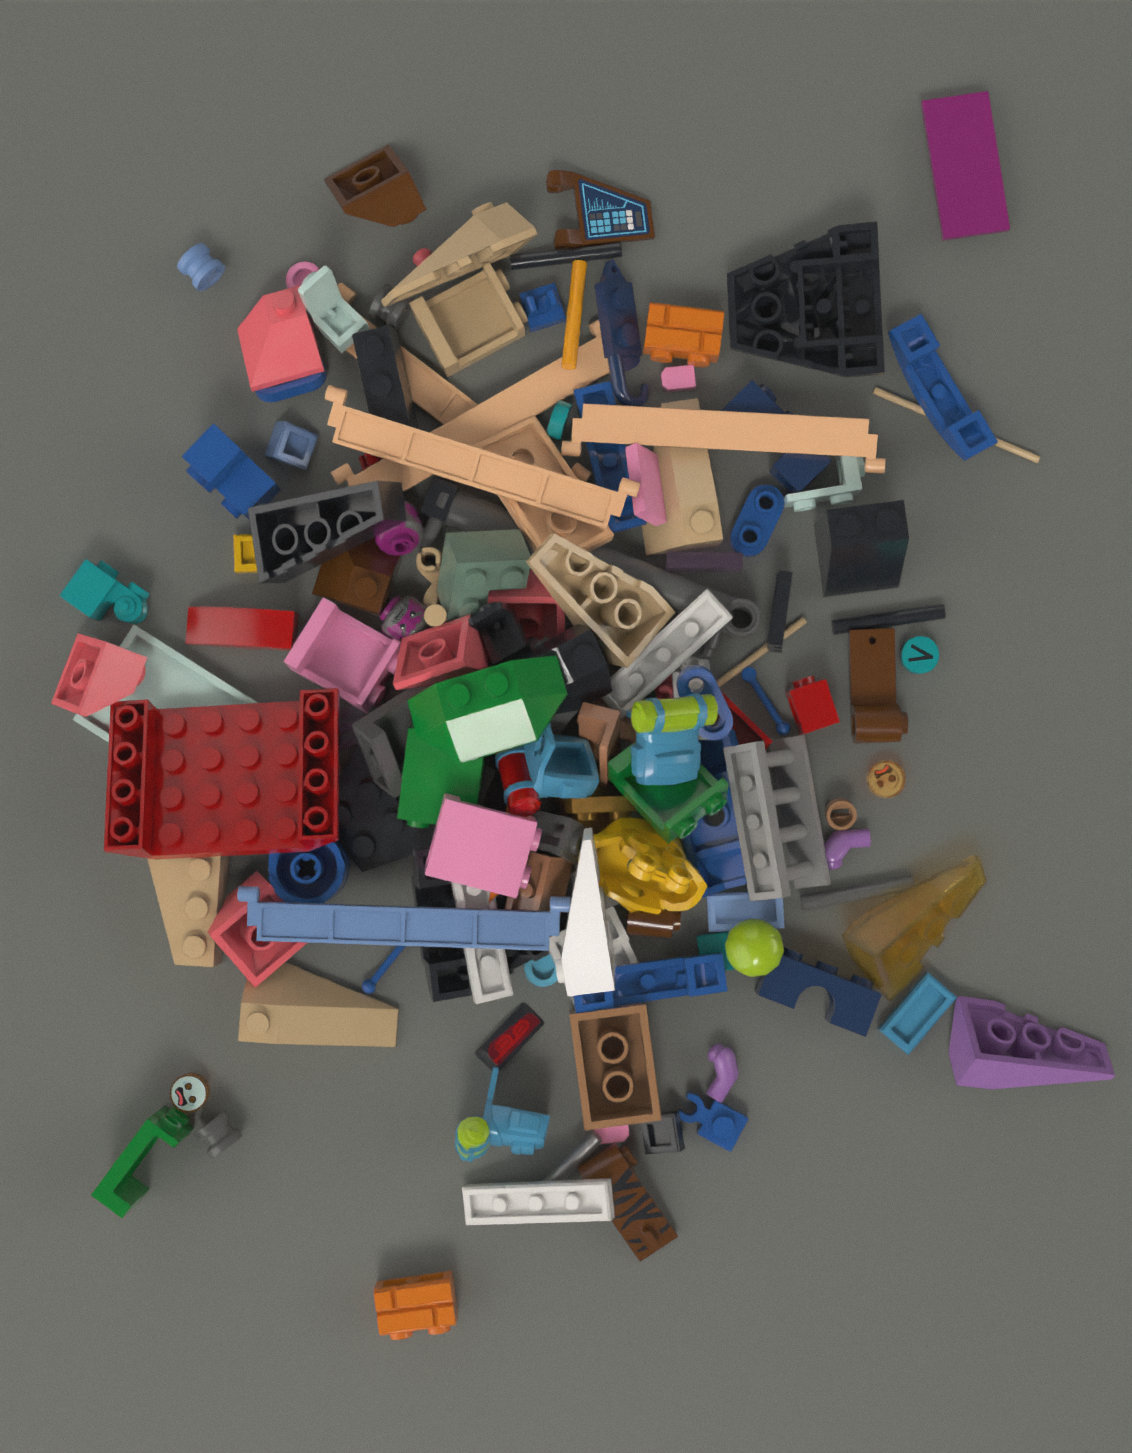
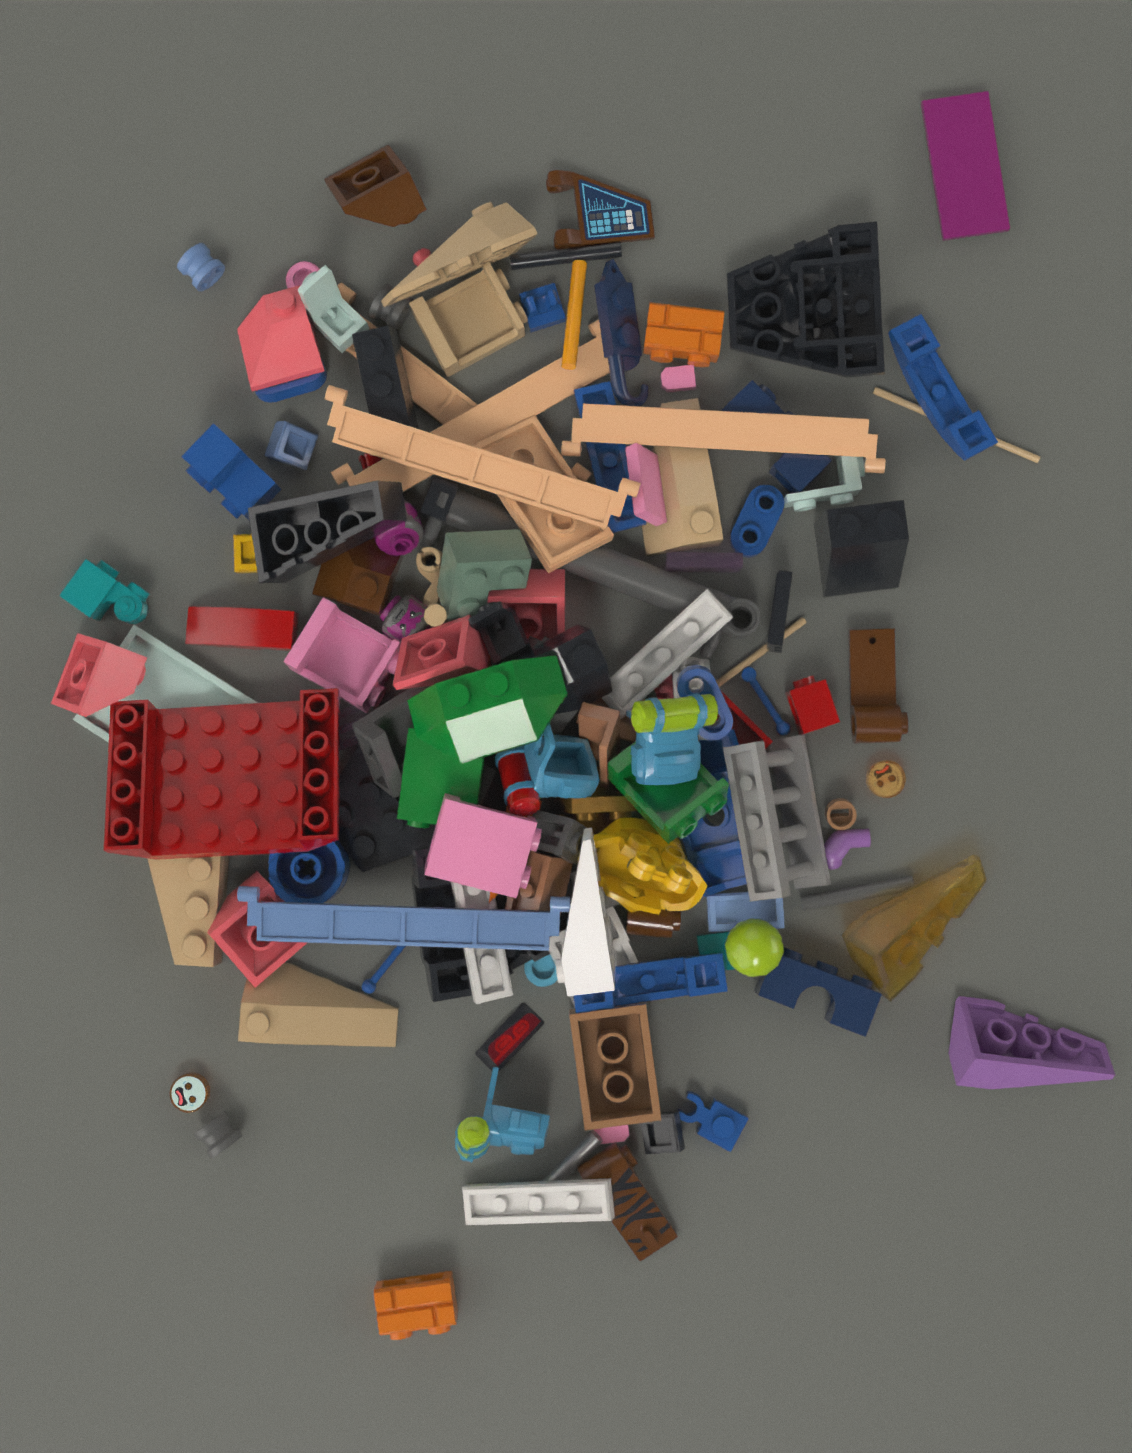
(121, 1190): green panel -> none
(559, 419): teal tile -> none
(601, 597): tan wedge -> none
(726, 1071): medium lavender arm -> none
(889, 619): black bar -> none
(917, 1013): dark azure tile -> none
(919, 655): teal tile -> none

